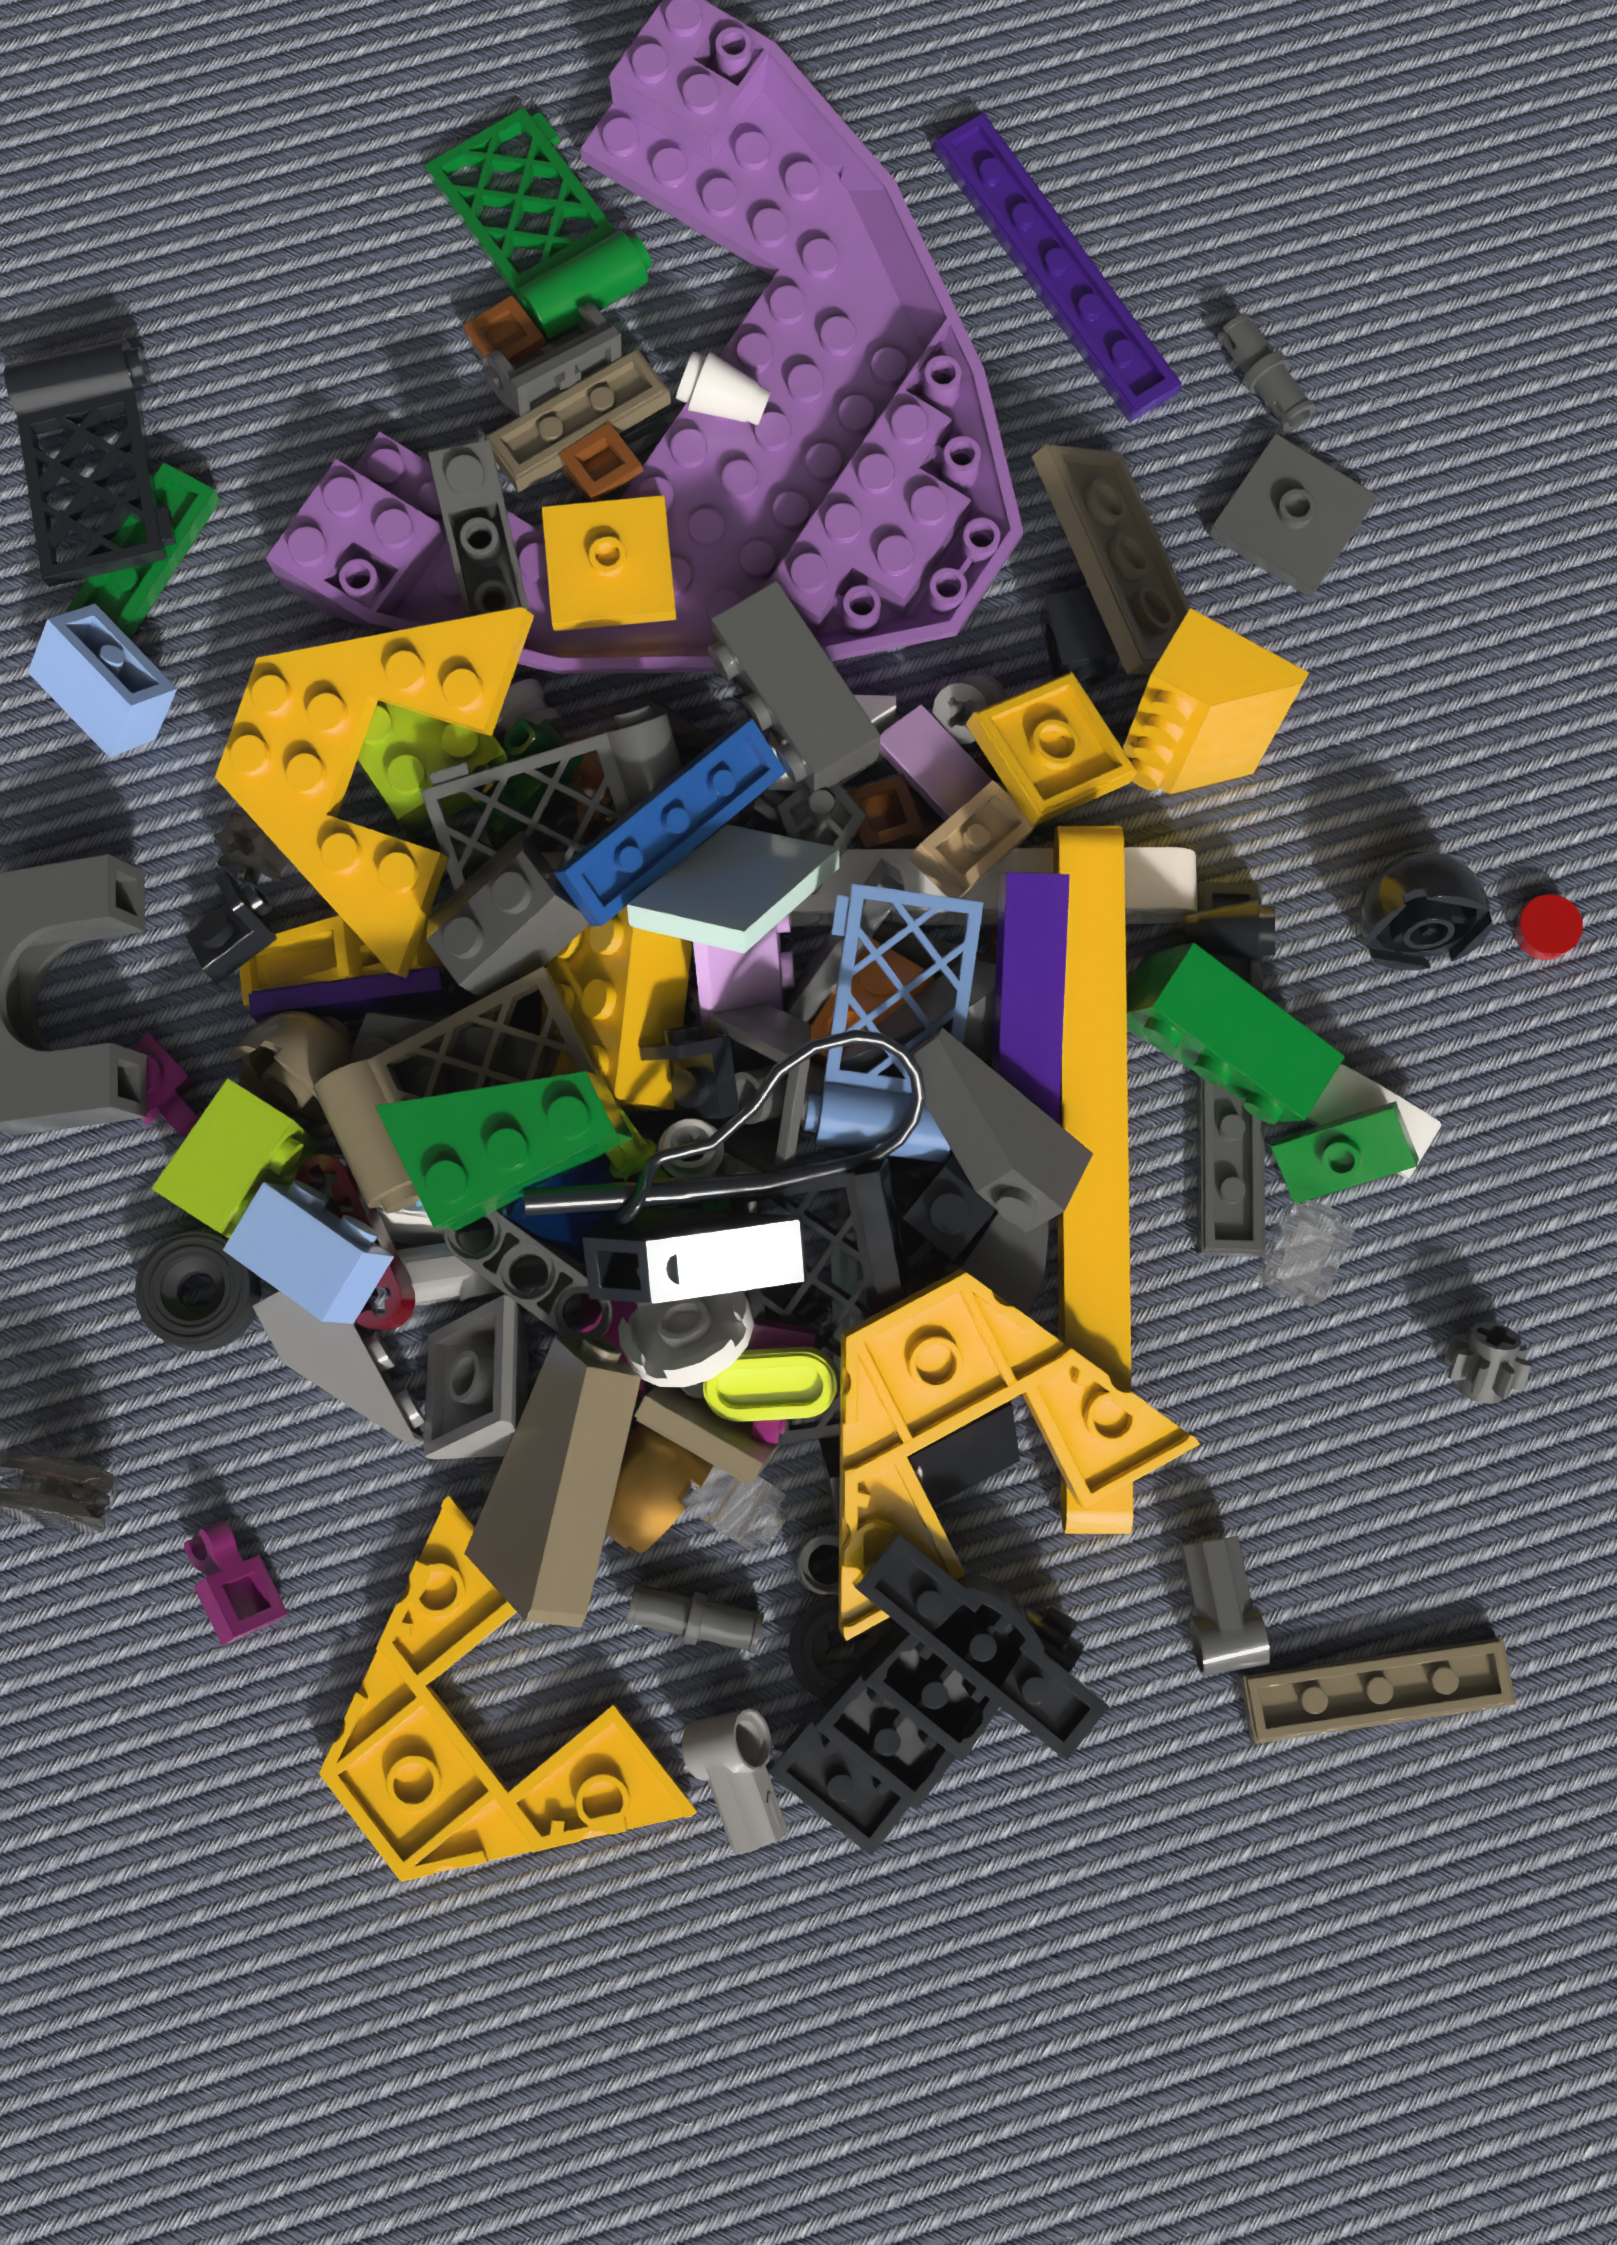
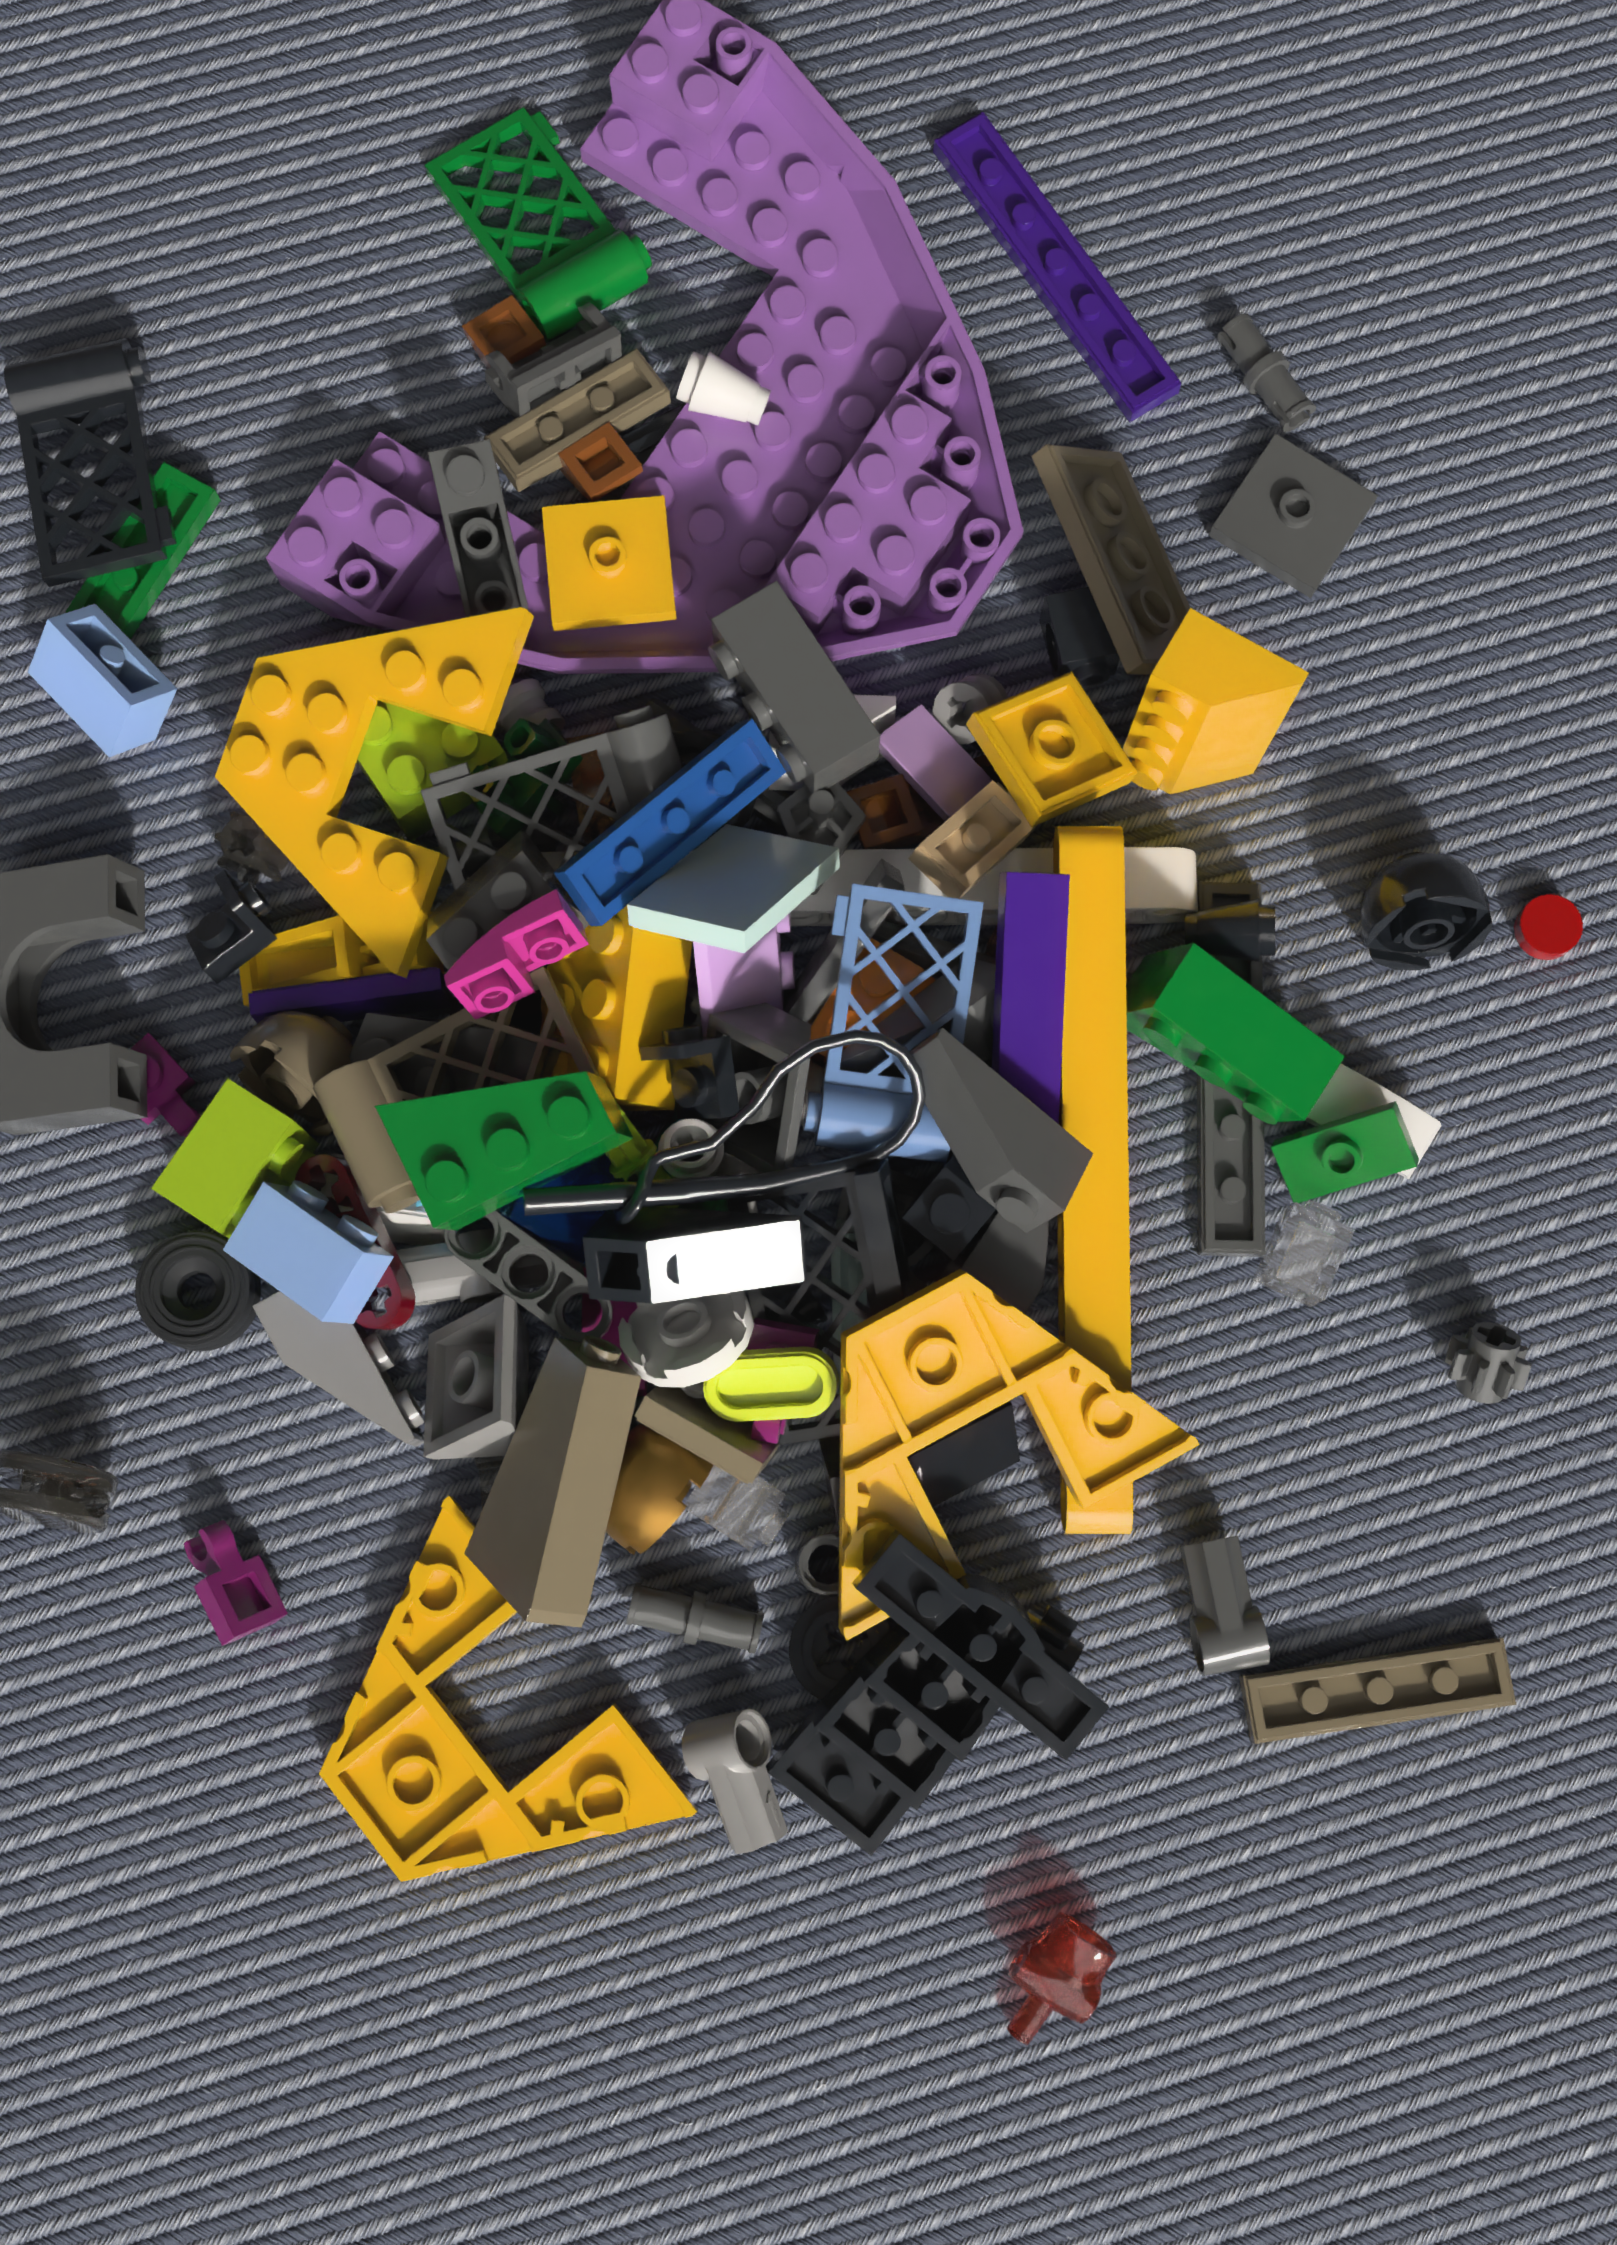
(499, 963): none -> dark pink slope
(1060, 1973): none -> clear red piece

